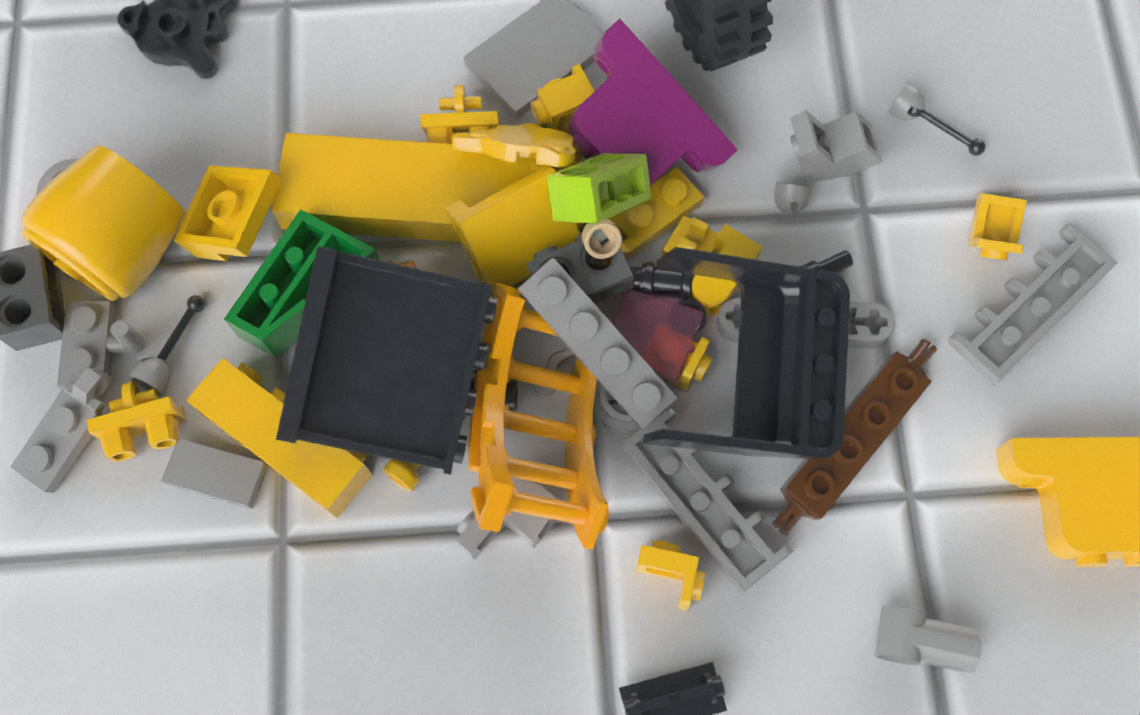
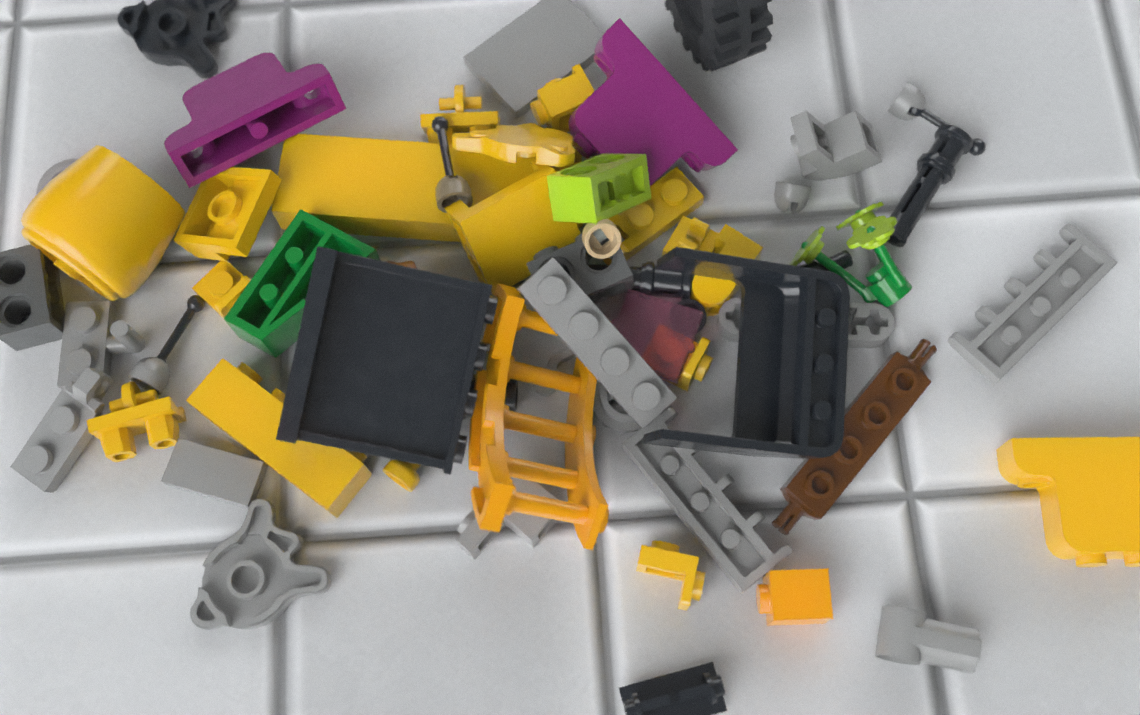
(221, 287): none -> yellow bracket
(248, 113): none -> magenta brick
(254, 574): none -> light grey tile
(450, 187): none -> hinge
(795, 597): none -> light orange brick
(870, 232): none -> plant
(933, 171): none -> black pin
(997, 226): yellow bracket -> none

